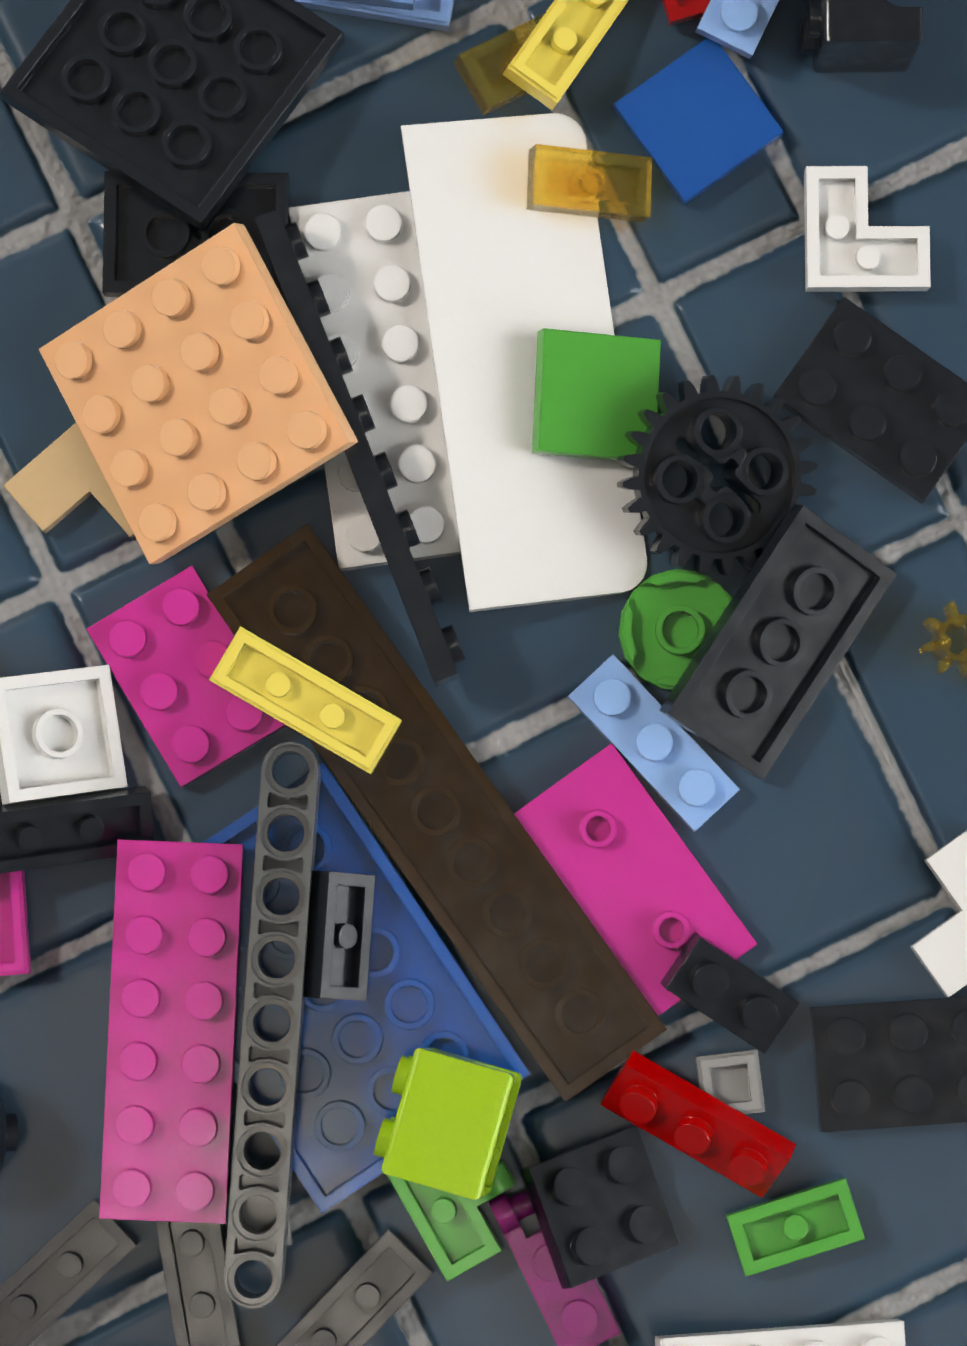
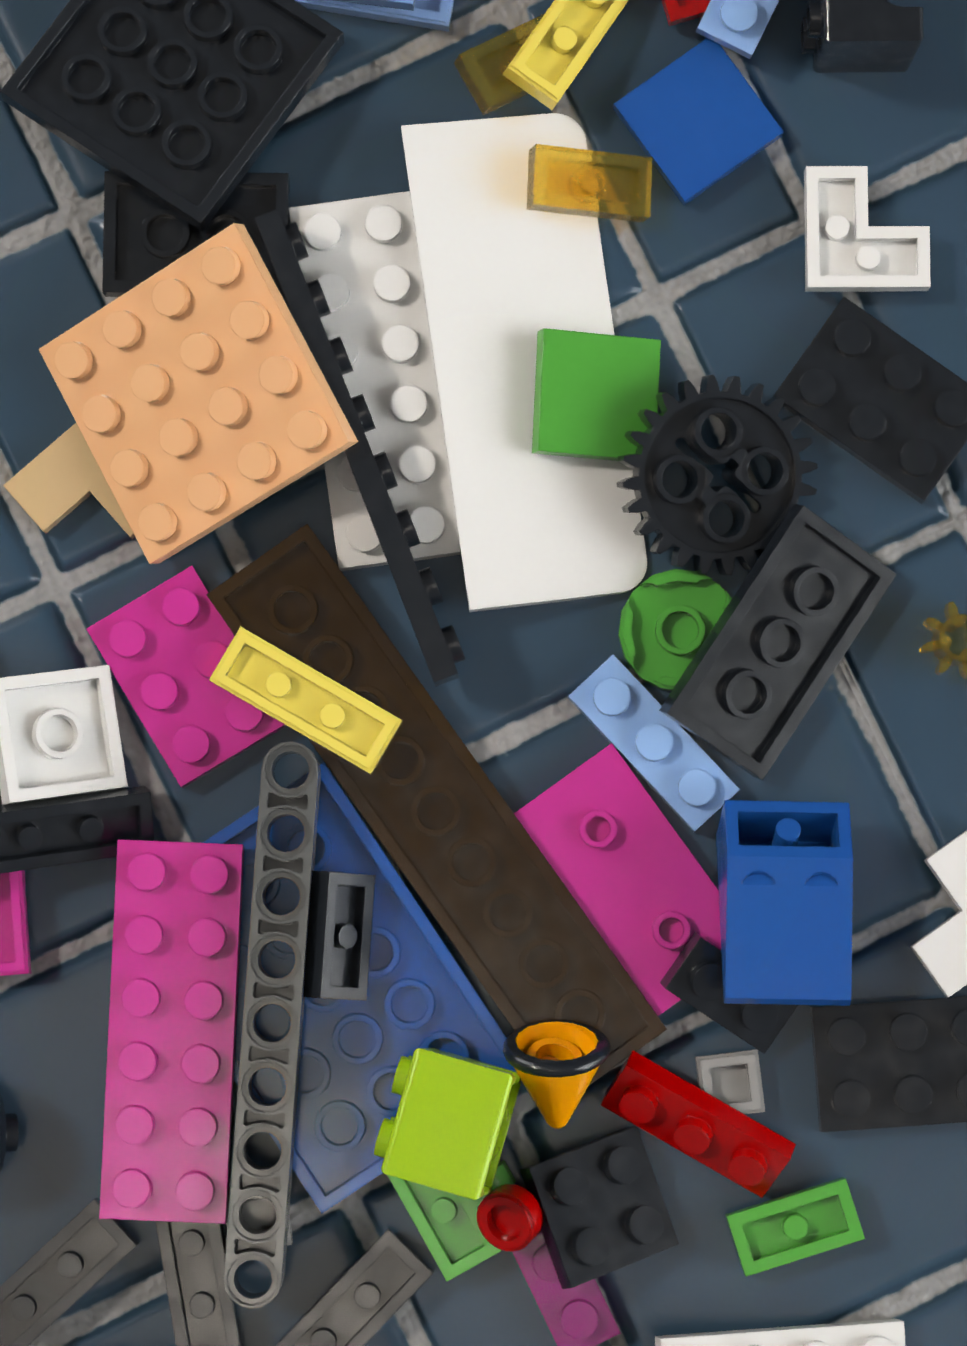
(510, 1217): none -> red tile
(556, 1064): none -> light orange hat
(785, 902): none -> blue slope

